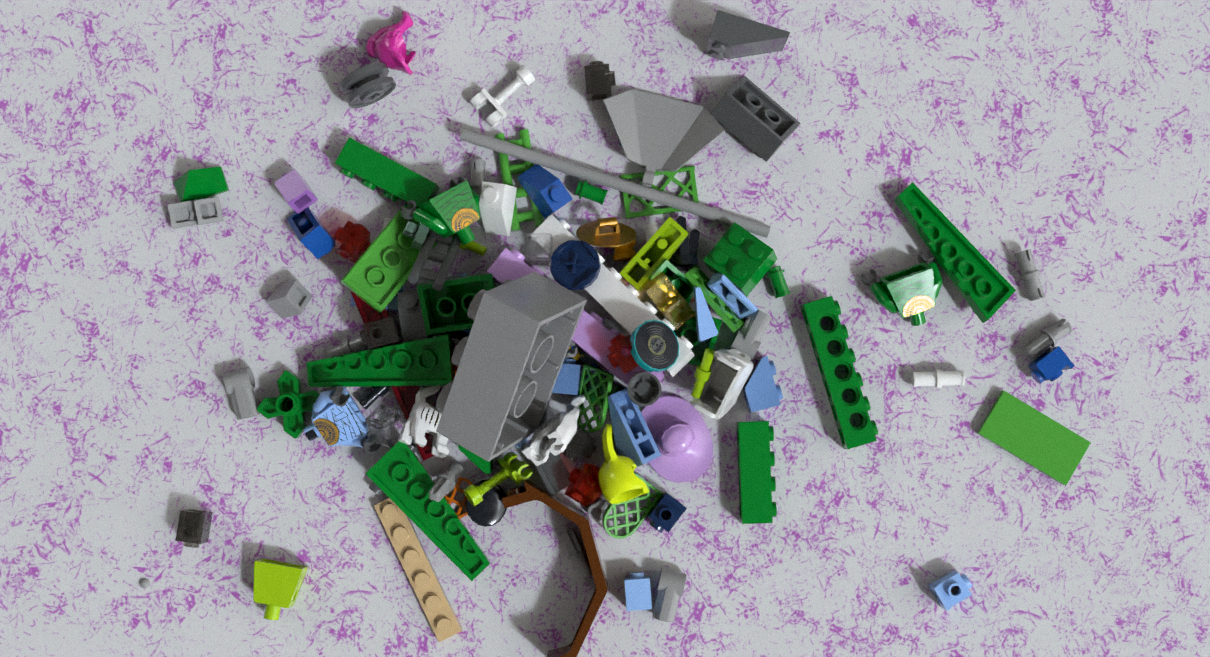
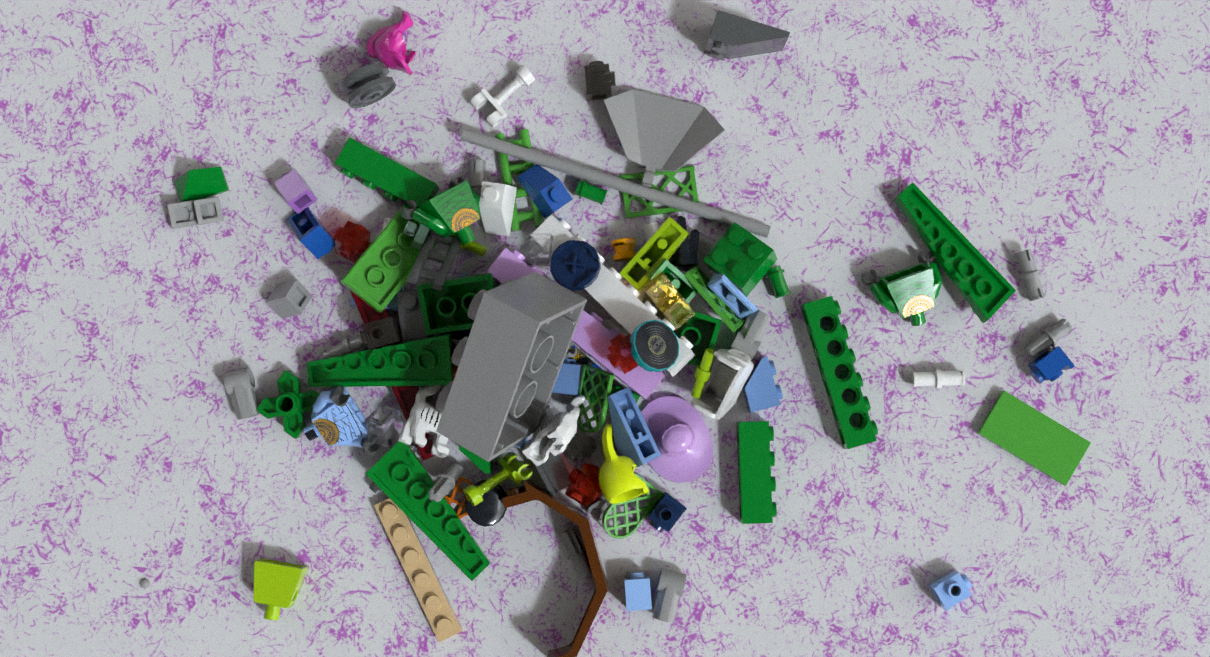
(193, 527): clear smoke brick -> none
(377, 391): black bar -> none
(606, 233): pearl gold shield -> none
(644, 389): dark grey wheel -> none
(704, 321): light blue slope -> none
(754, 118): dark grey slope -> none

